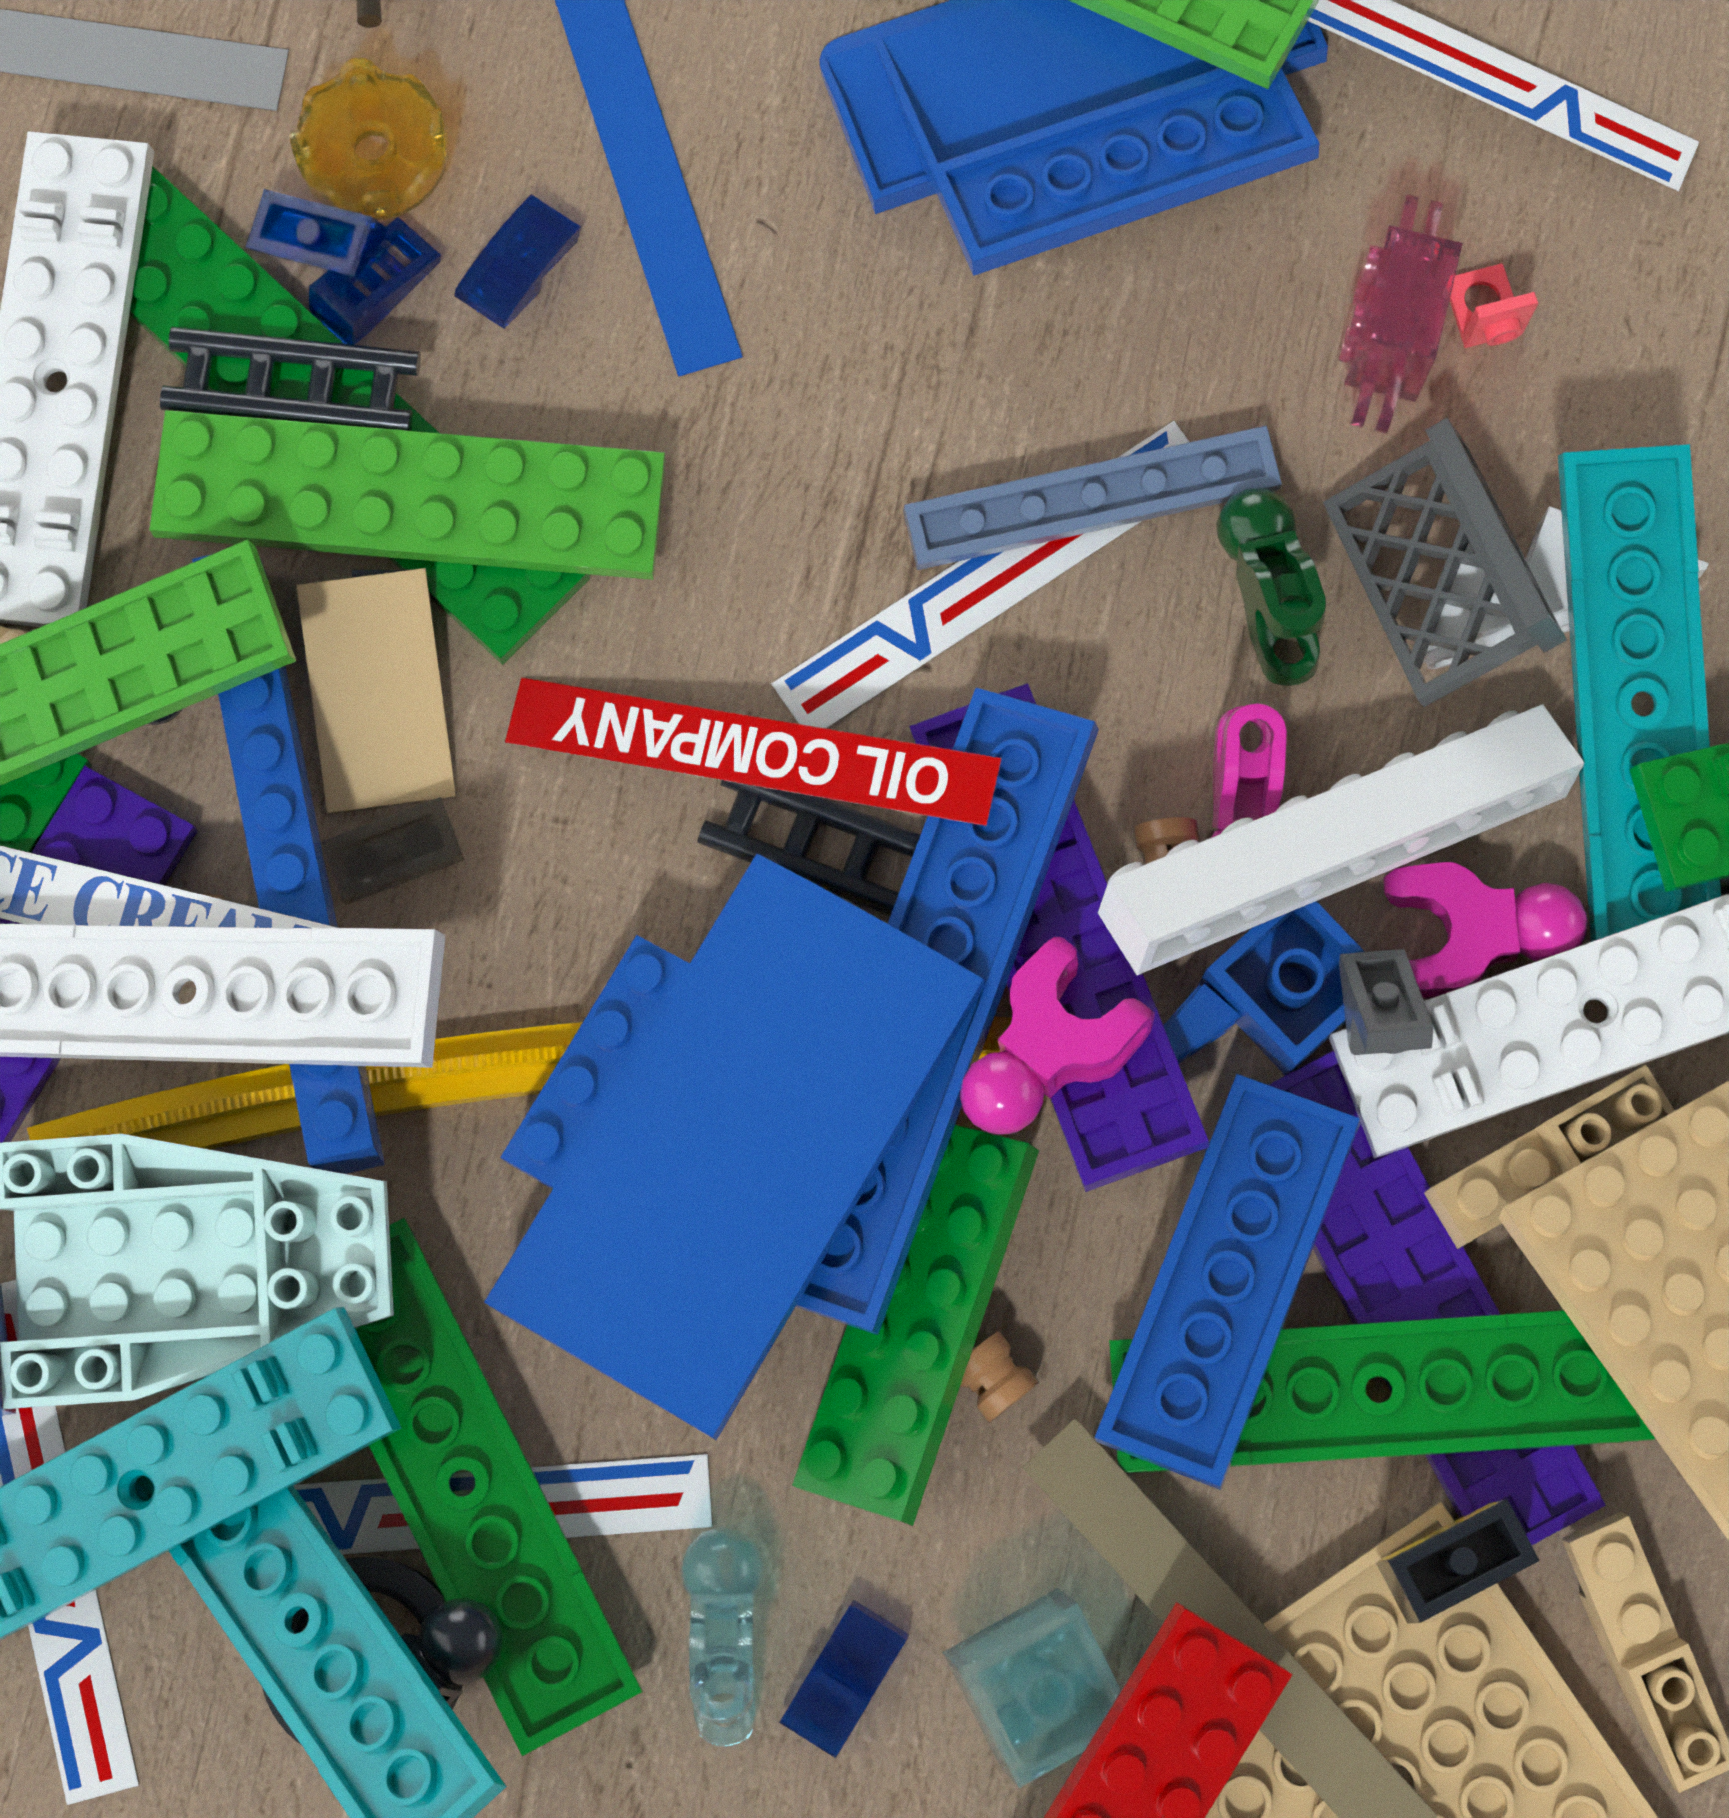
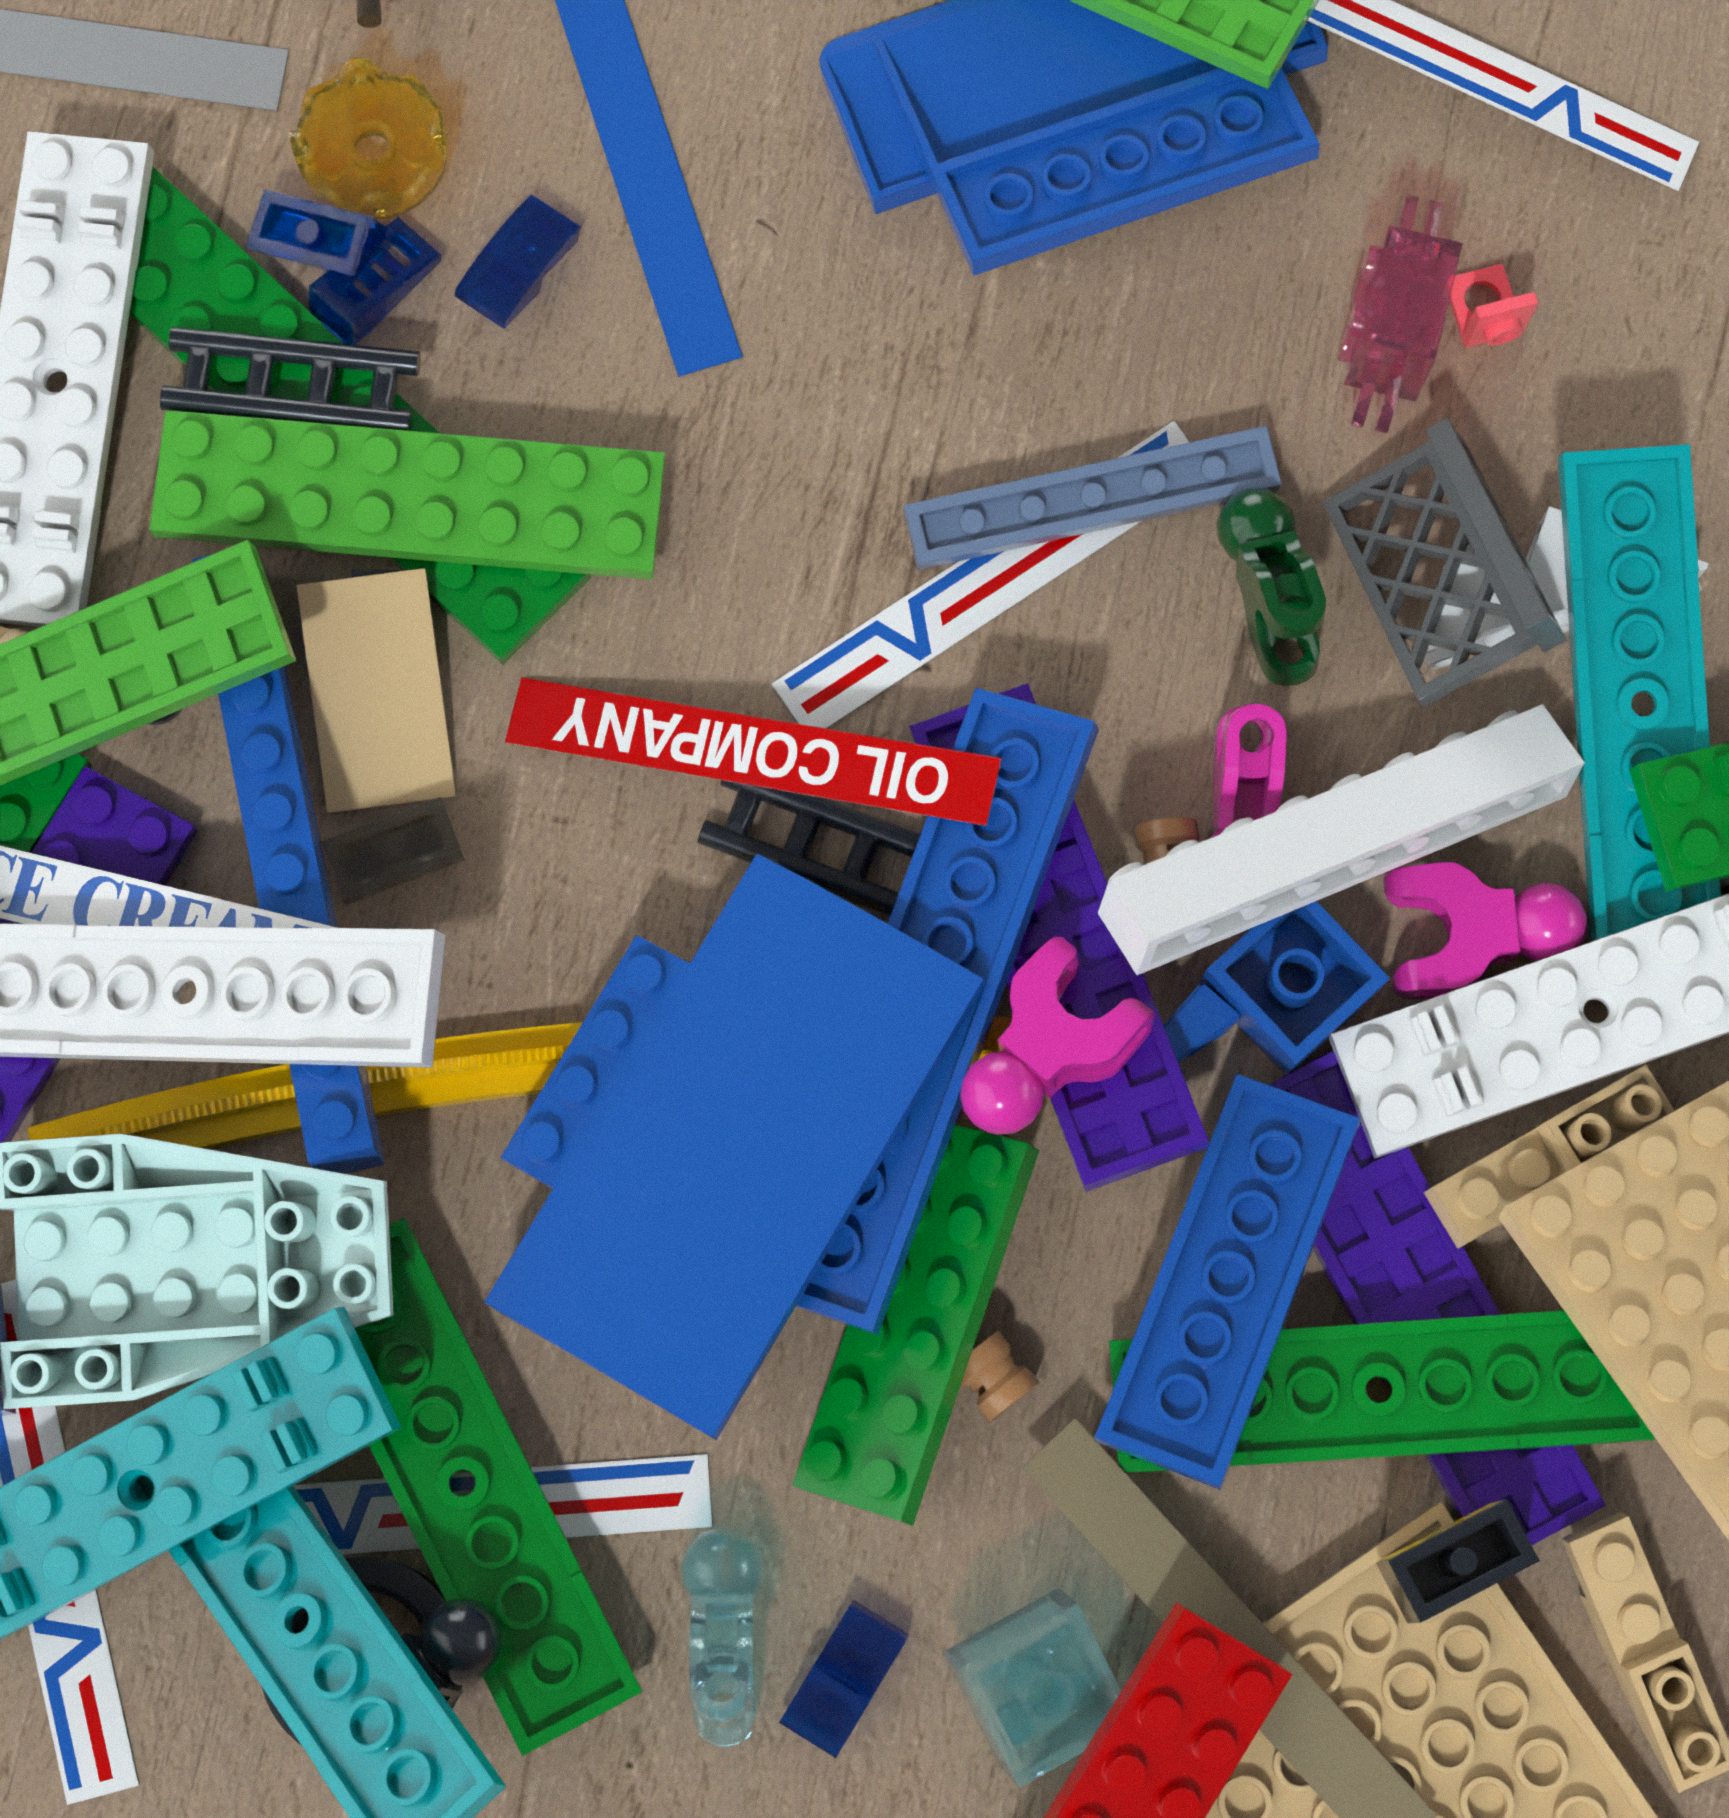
(1383, 1004): dark grey slope -> none

